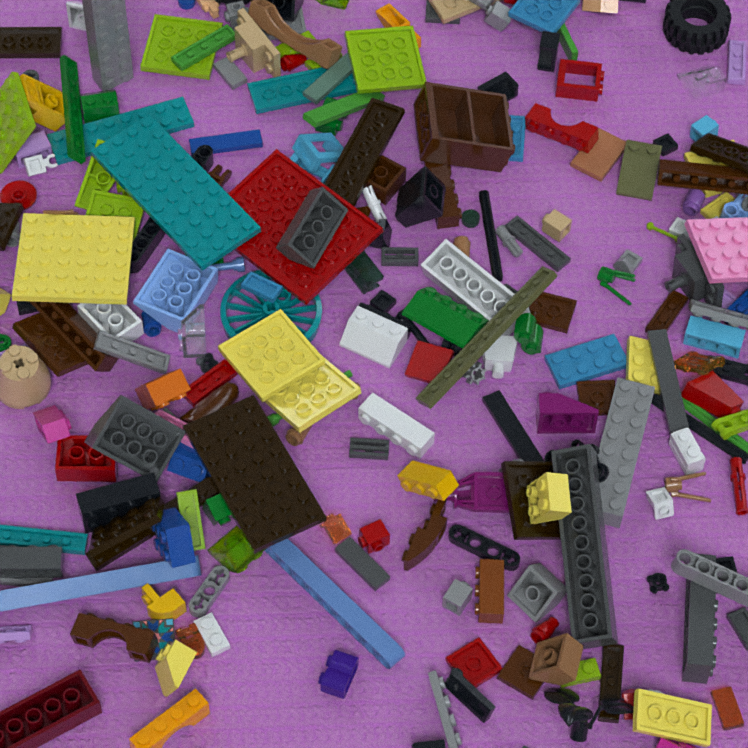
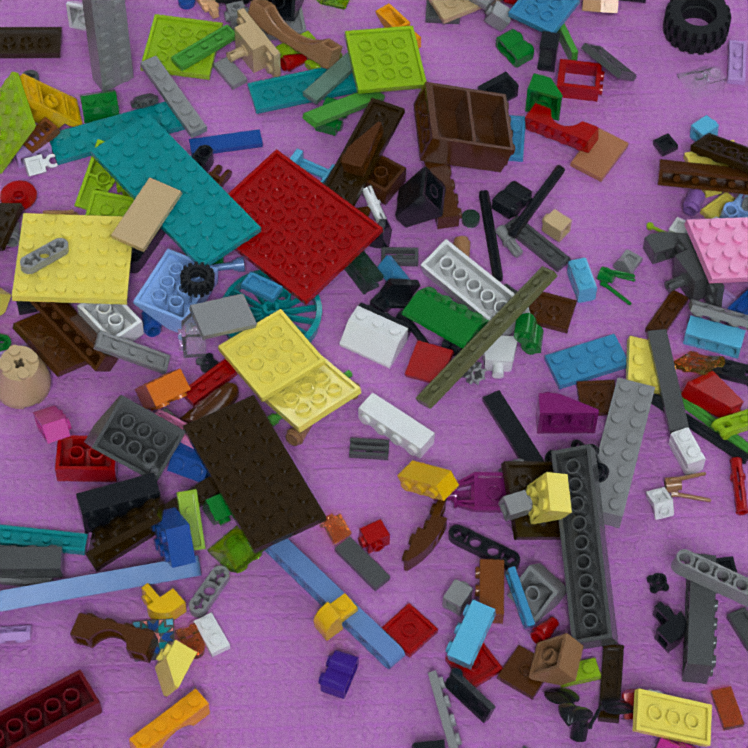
(33, 262): none -> light grey beam
(41, 127): none -> dark orange slope
(72, 109): green tile -> none
(144, 101): none -> dark grey gear
(146, 214): none -> tan tile
(173, 96): none -> light grey plate
(197, 288): none -> black tyre
(222, 316): none -> light grey tile
(311, 156): medium azure panel -> none
(312, 228): dark grey slope -> none
(330, 616): none -> yellow brick
(360, 152): none -> reddish brown slope
(391, 269): none -> dark azure plate
(399, 292): none -> black panel
(410, 629): none -> red tile
(470, 634): none -> medium azure brick
(512, 200): none -> black brick
(514, 48): none -> green brick
(515, 505): none -> light grey brick
(519, 598): none -> dark azure tile
(536, 201): none -> black axle
(544, 92): none -> green slope
(581, 280): none -> medium azure brick
(609, 61): none -> dark grey tile
(639, 170): olive slope -> none
(661, 246): none -> dark grey slope
(672, 628): none -> black brick

